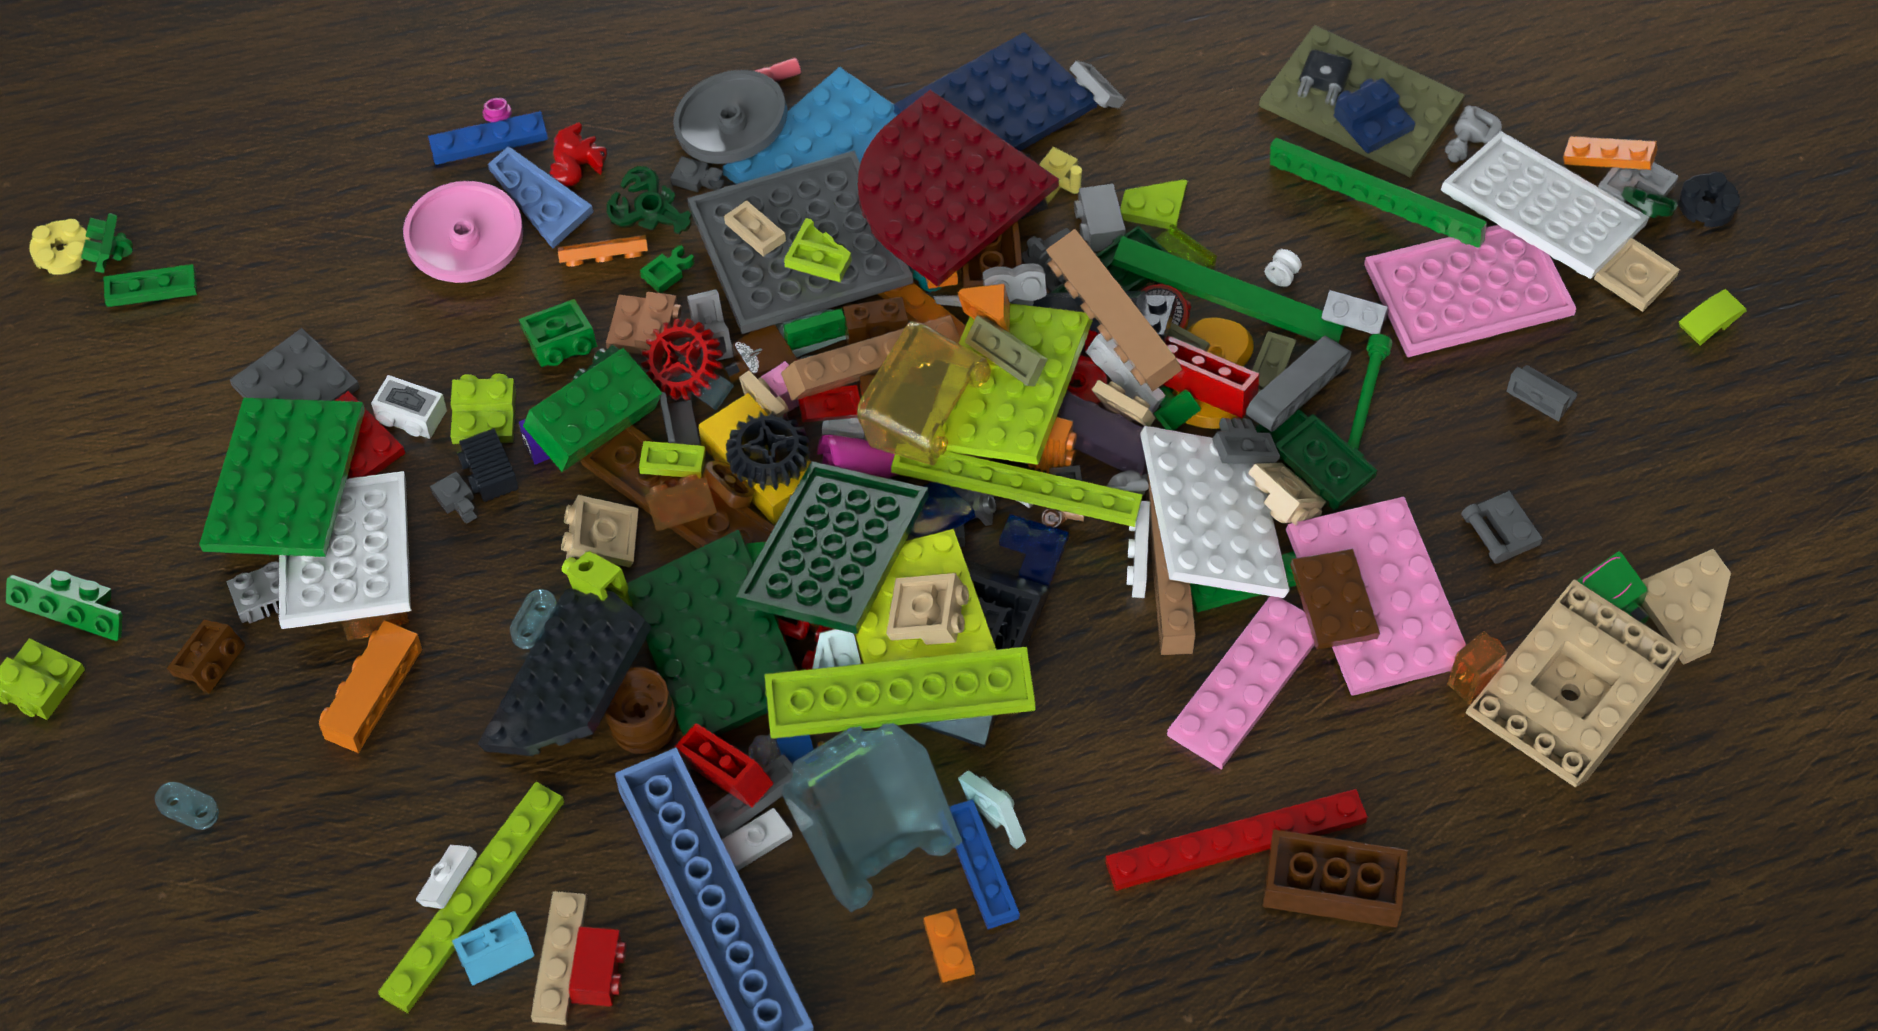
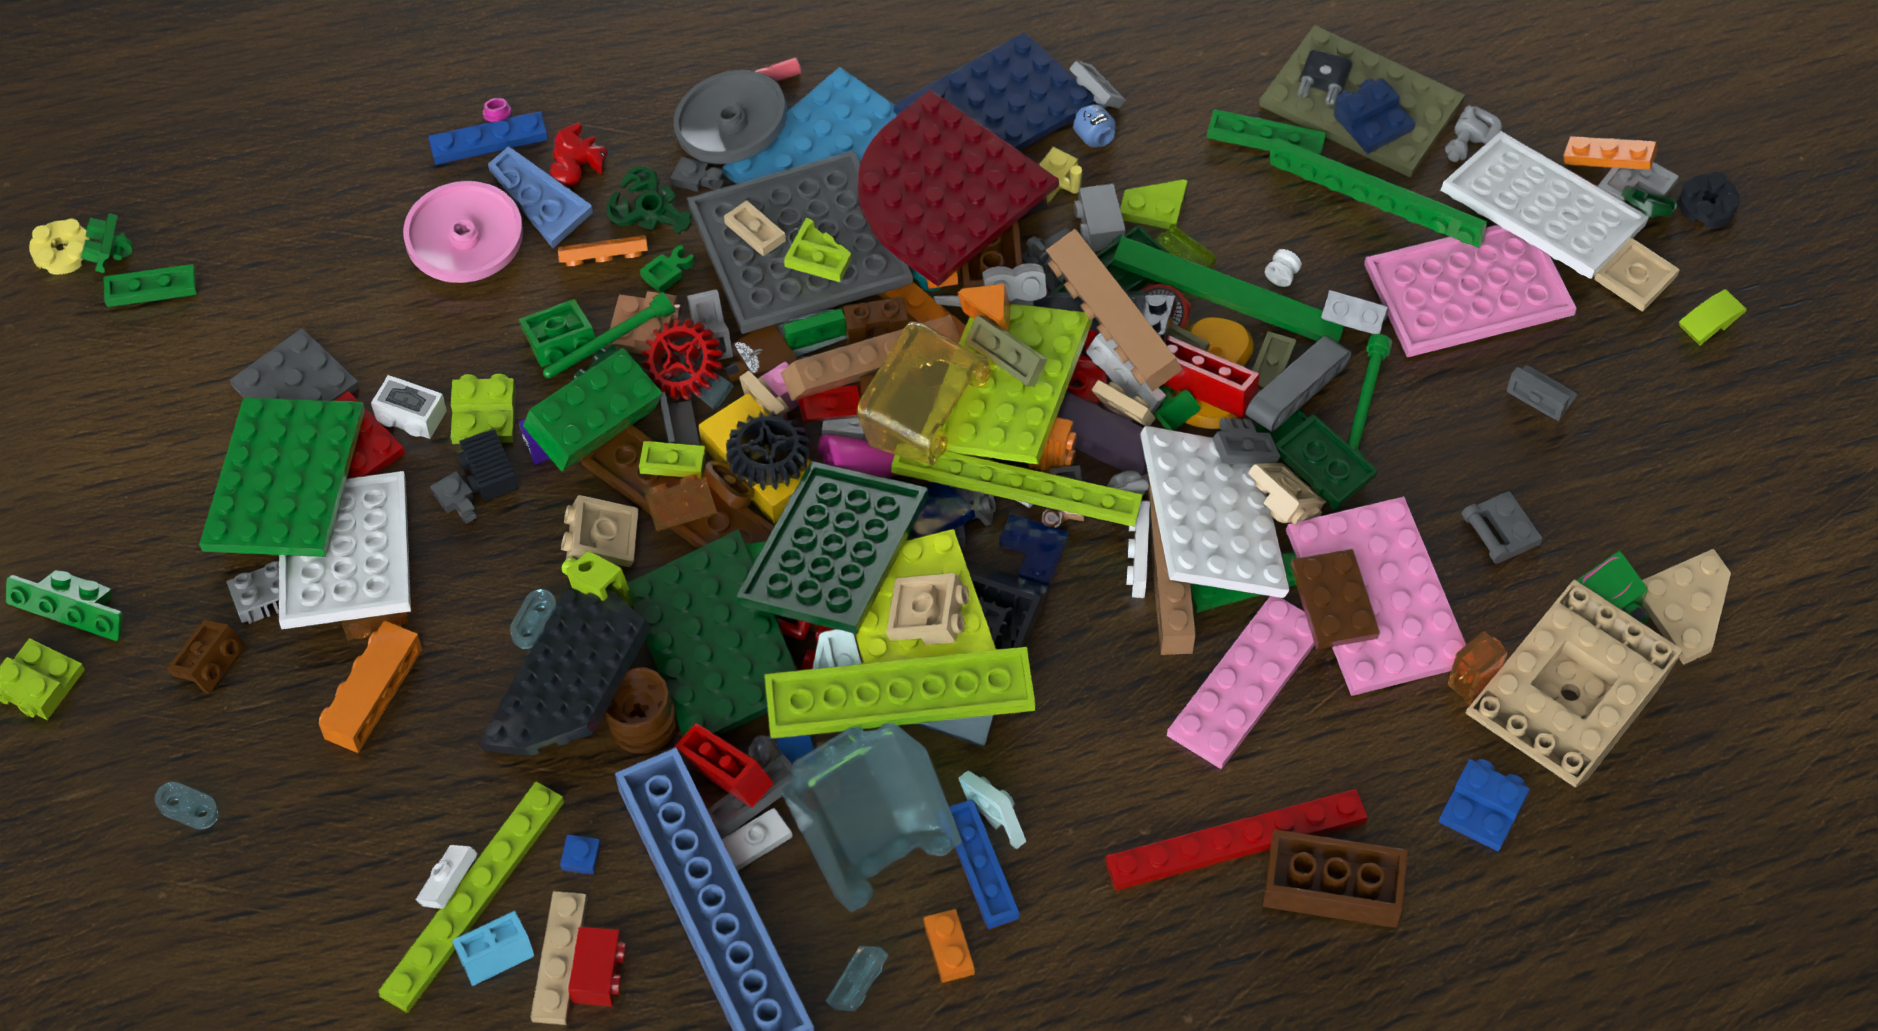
(580, 854): none -> blue plate
(657, 308): none -> green piece
(857, 978): none -> clear light blue plate
(1094, 126): none -> medium blue head
(1260, 132): none -> green plate
(1484, 804): none -> blue plate

